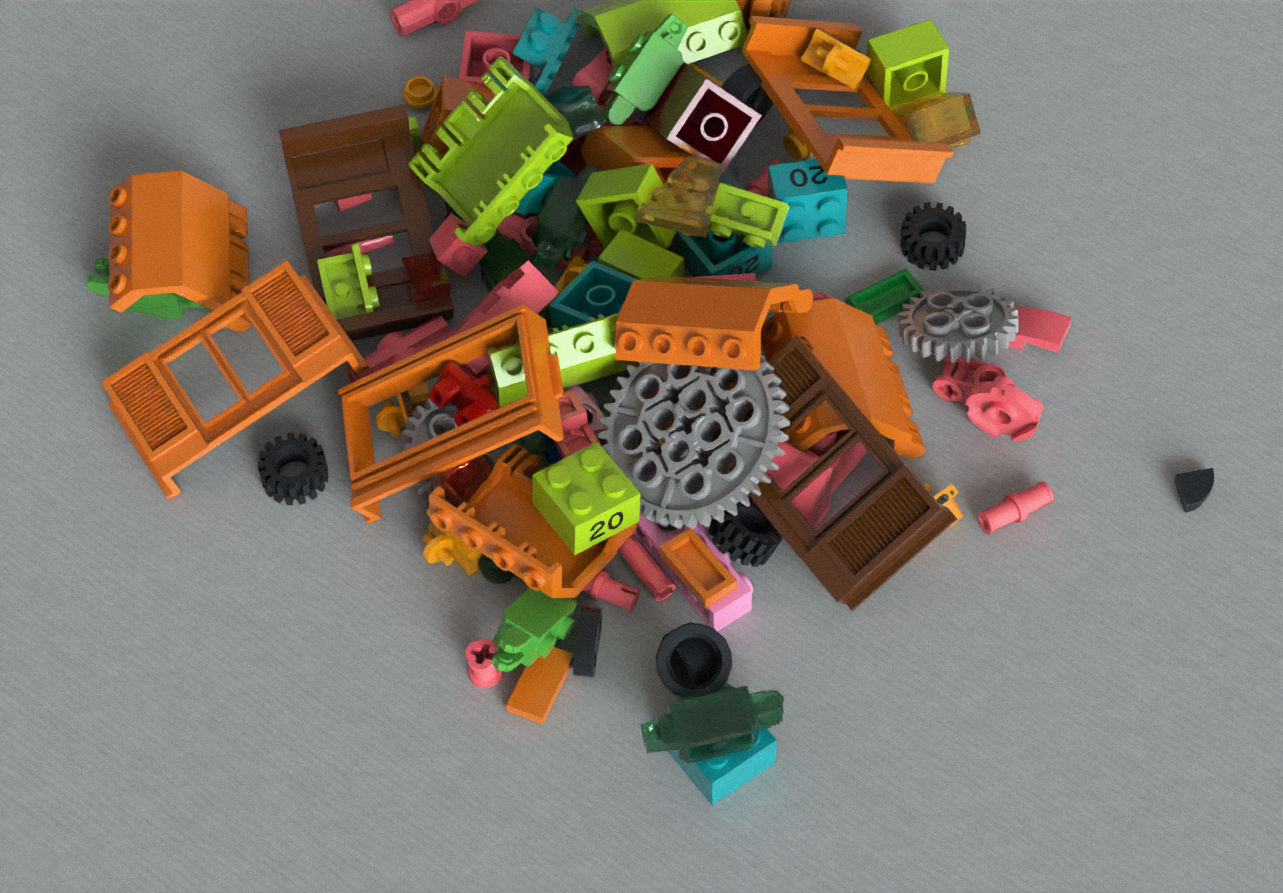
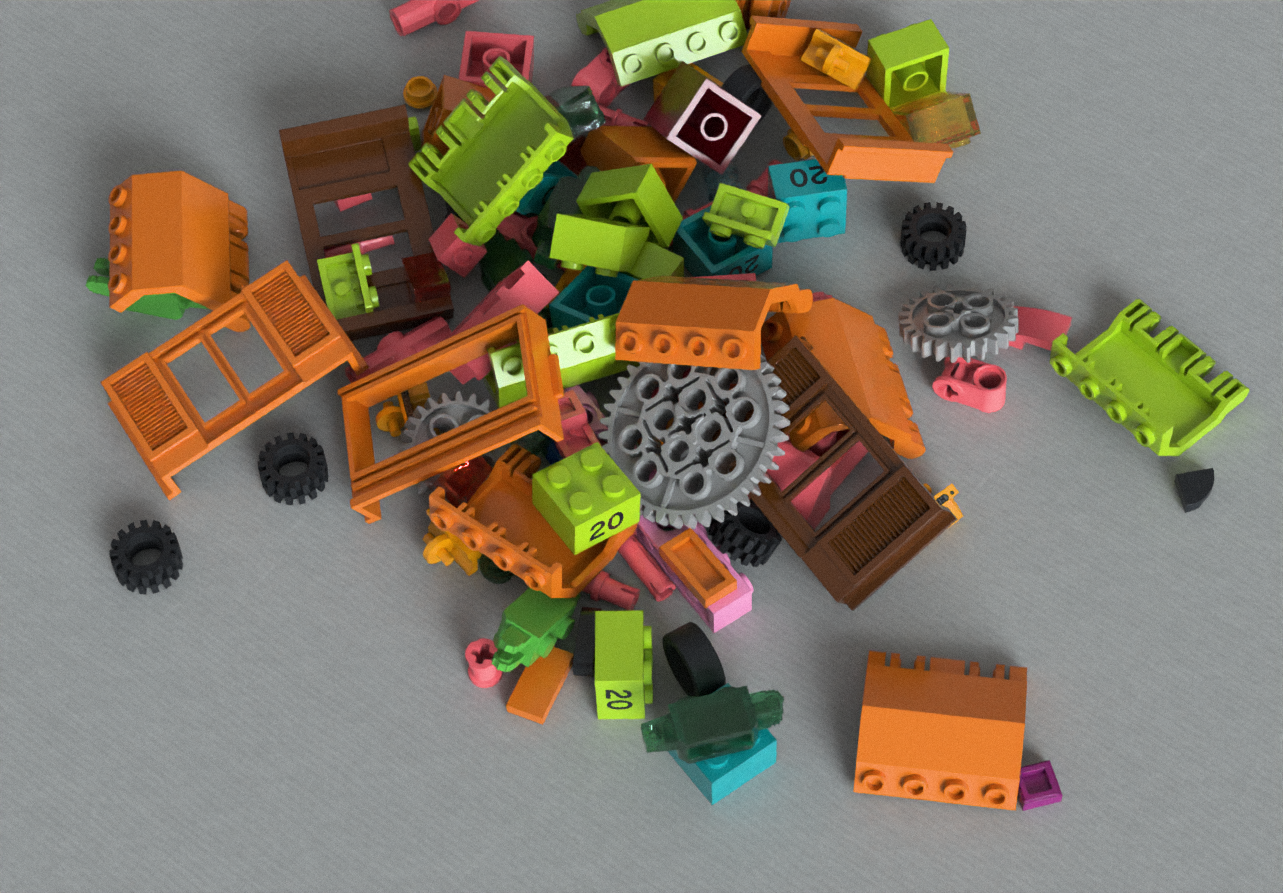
(151, 574): none -> black tyre
(465, 392): red hips -> none
(545, 44): teal bracket -> none
(597, 243): none -> lime slope
(623, 664): none -> lime brick
(646, 71): bright green hinge -> none
(685, 199): clear yellow wing -> none
(691, 631): black tyre -> none
(886, 296): green tile -> none
(941, 732): none -> orange hinge
(1004, 409): coral plate -> none
(1015, 507): coral pin -> none
(1038, 786): none -> magenta tile
(1150, 382): none -> lime hinge

